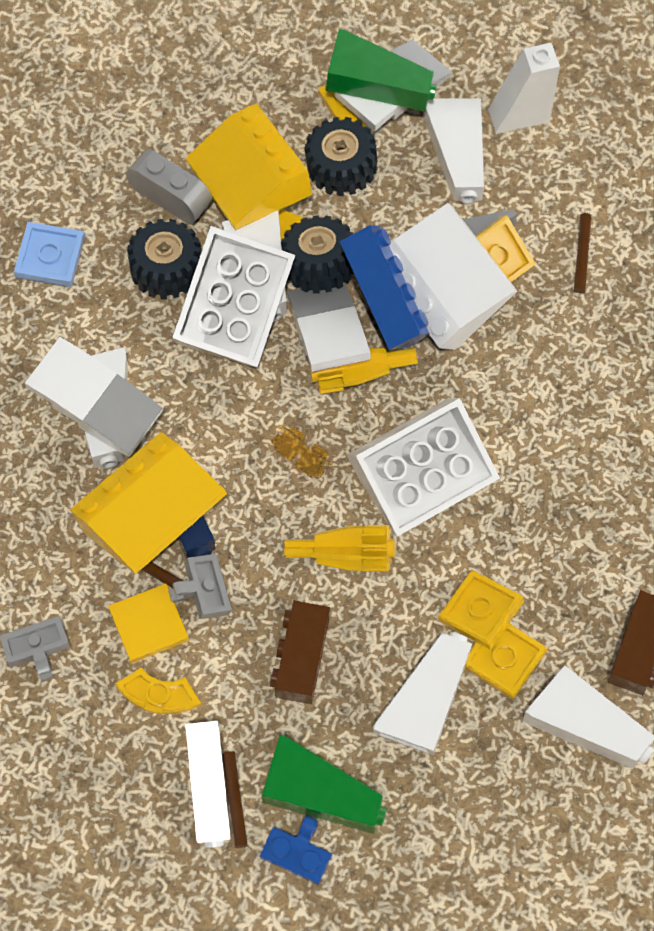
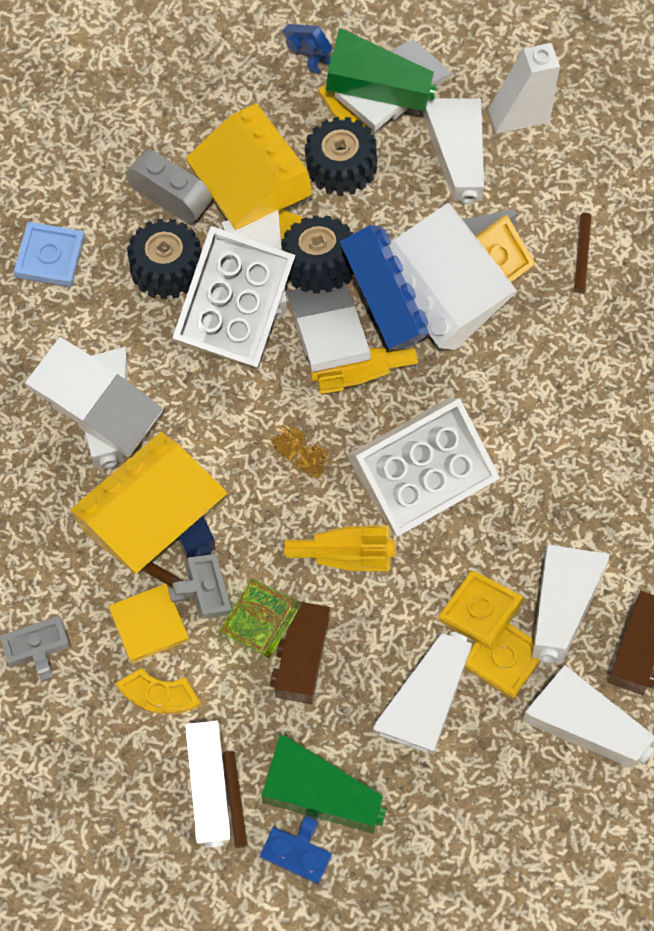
(260, 618): none -> clear neon green tile
(309, 41): none -> blue plate
(565, 595): none -> white slope

